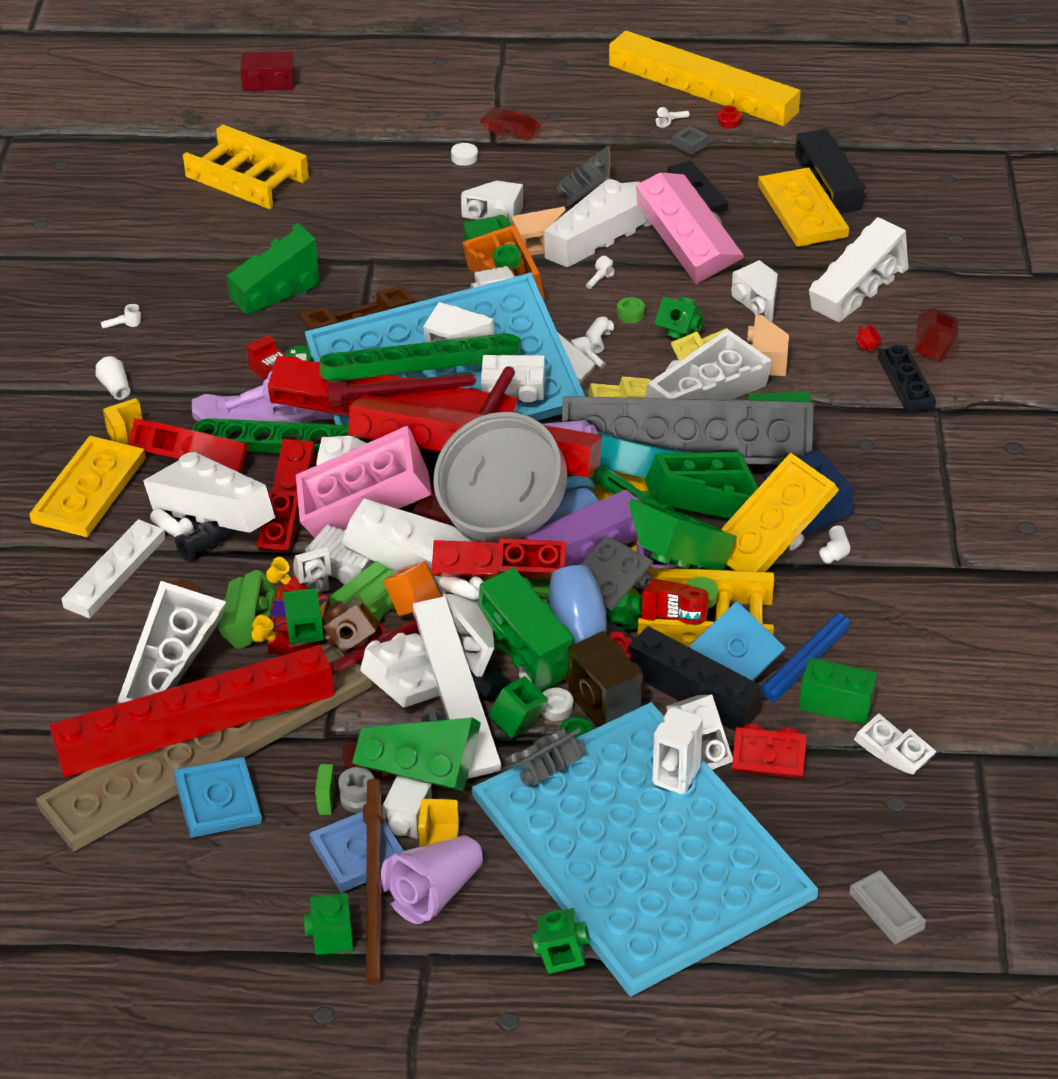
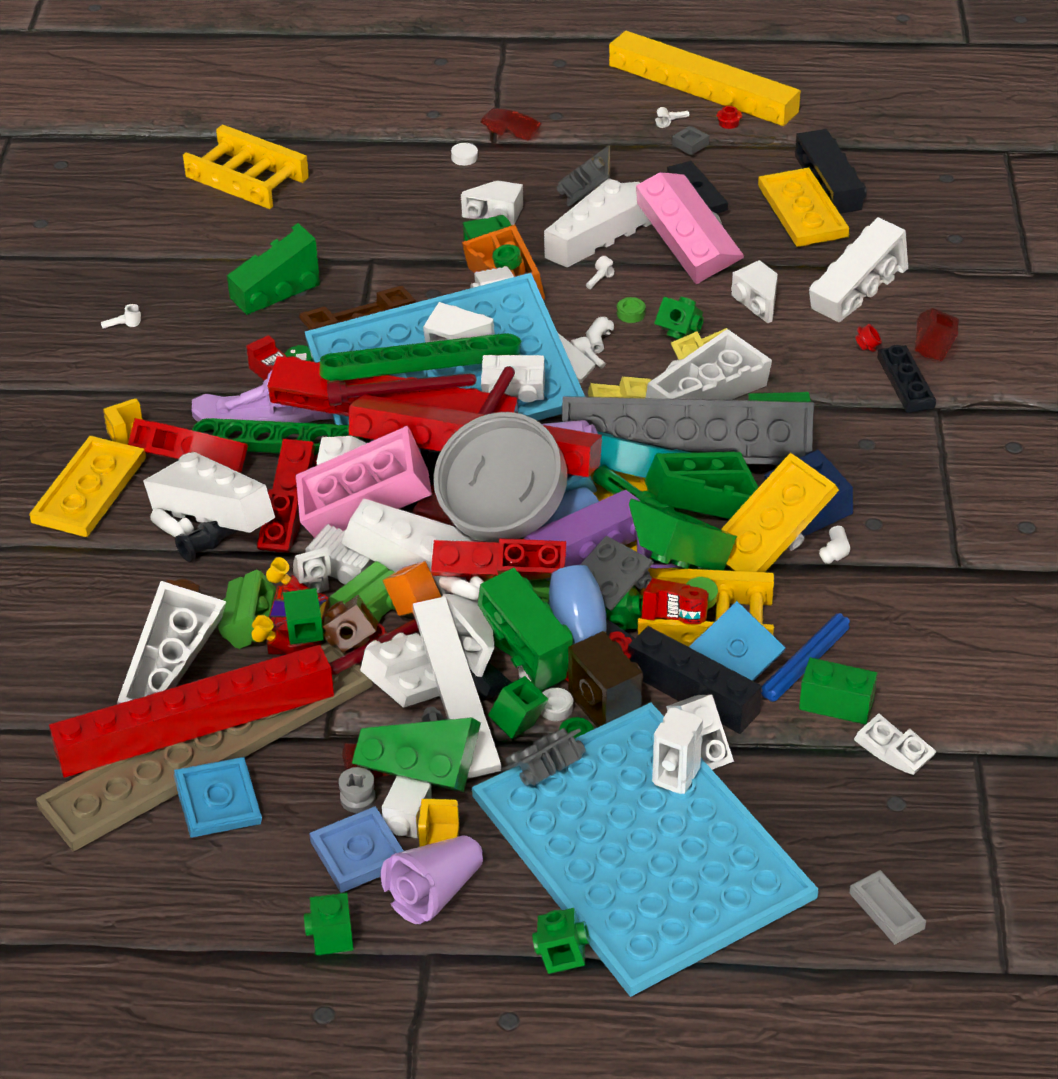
(112, 375): white cone -> none
(113, 569): white plate -> none
(267, 71): dark red brick -> none
(325, 789): bright green tile -> none
(373, 818): reddish brown bar -> none
(532, 227): light nougat slope -> none
(769, 751): red bracket -> none
(771, 342): light nougat slope -> none

